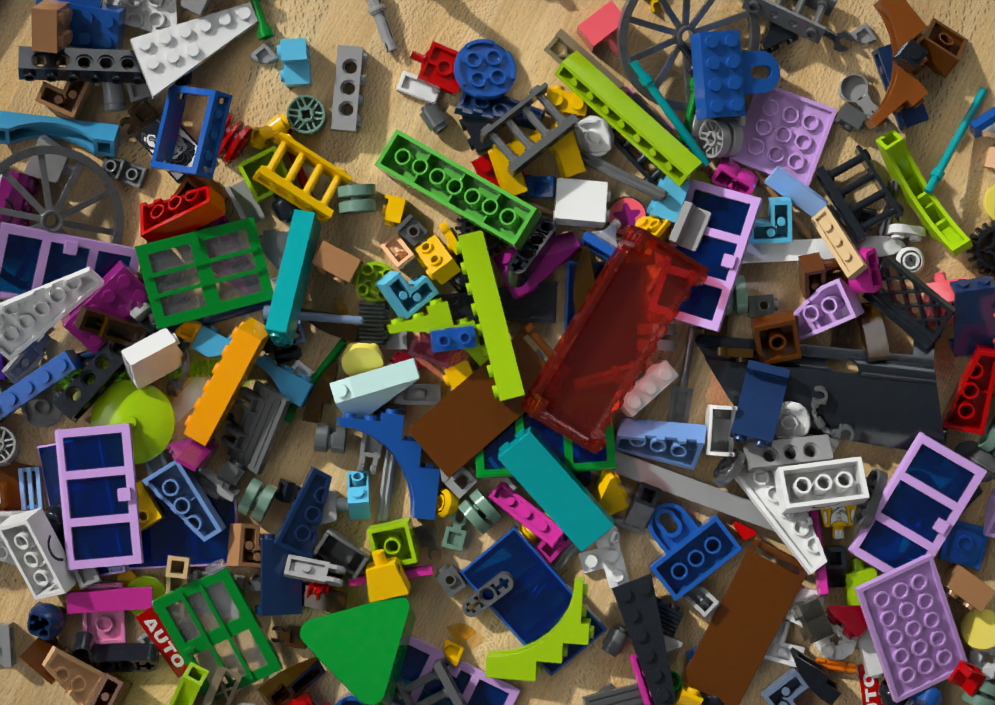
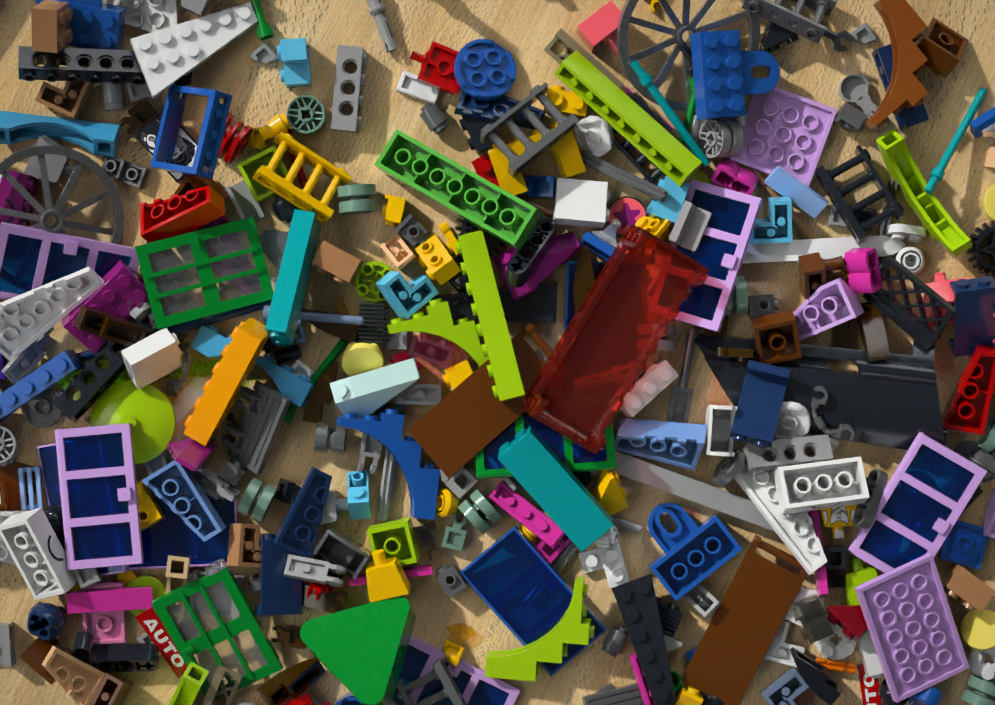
(188, 330): yellow tile -> none
(452, 338): blue brick -> none
(489, 585): dark grey beam -> none
(642, 505): black slope -> none
(744, 531): red slope -> none
(839, 243): tan plate -> none
(910, 55): black brick -> none
(968, 677): red panel -> none

